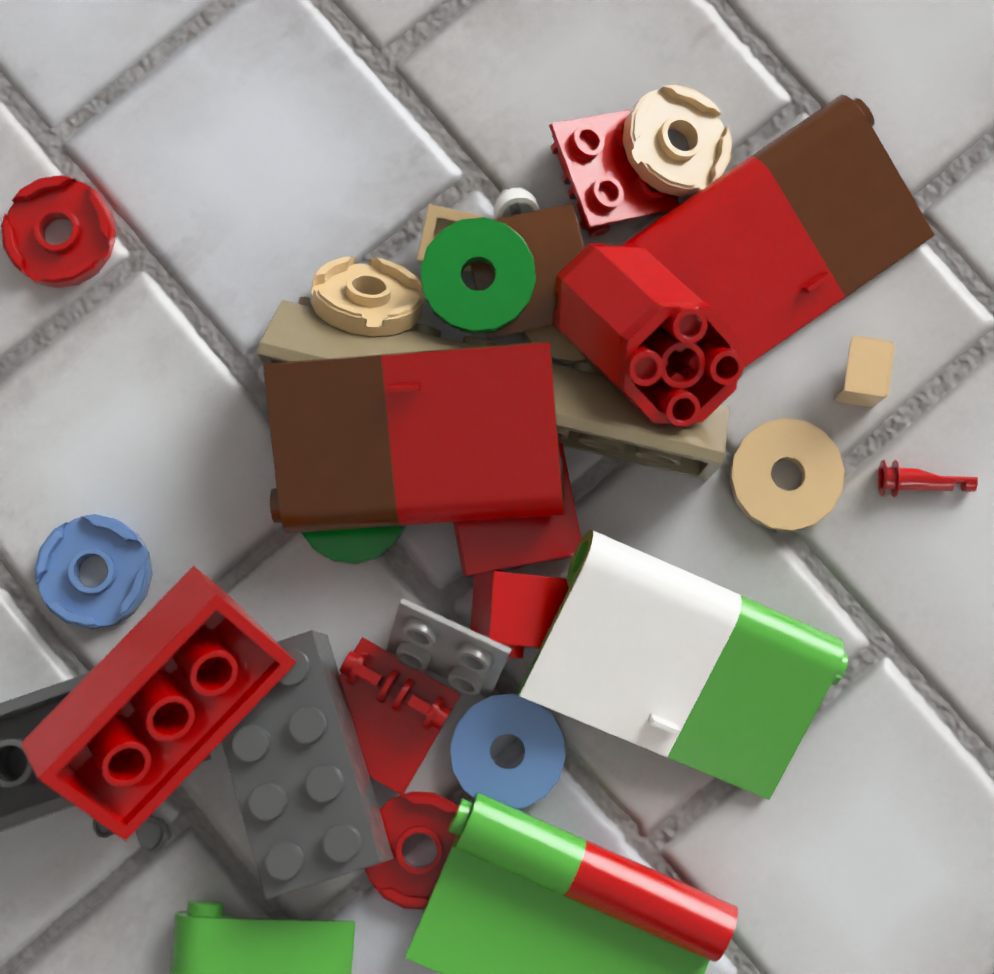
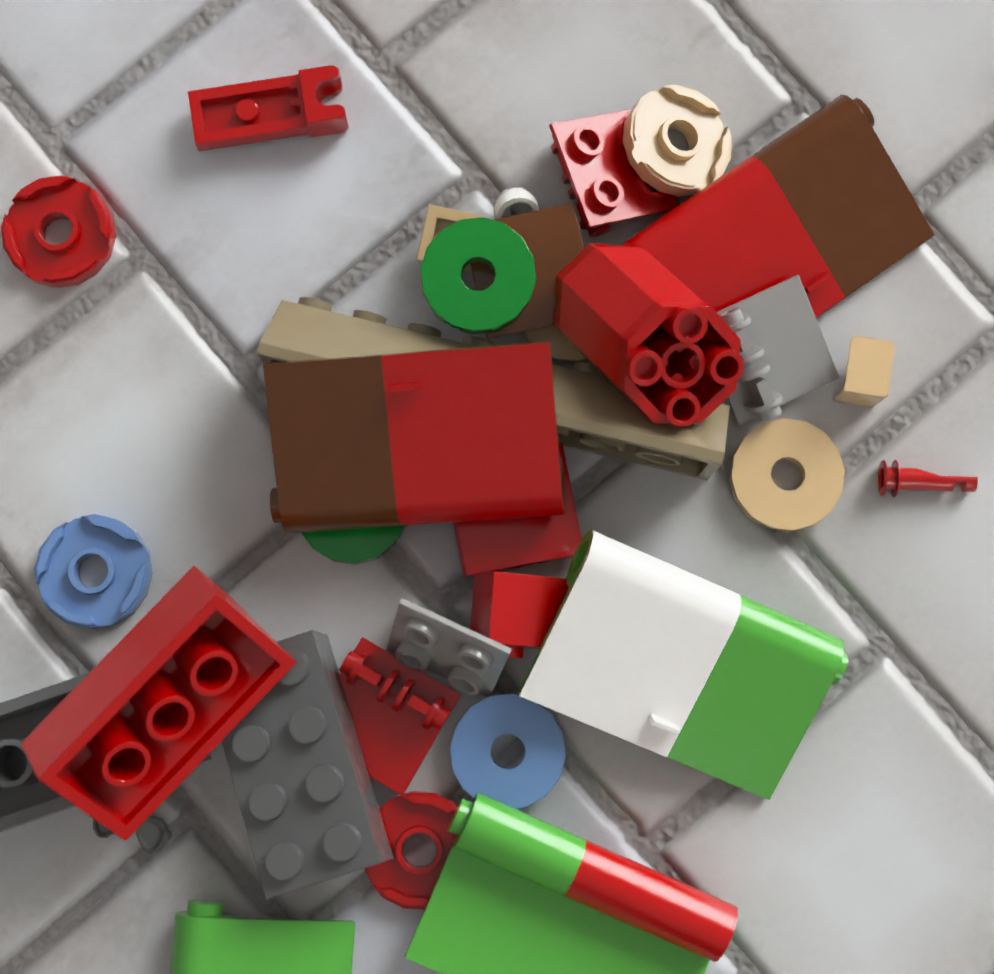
(268, 109): none -> red plate
(367, 298): tan tile -> none
(779, 350): none -> light grey hinge

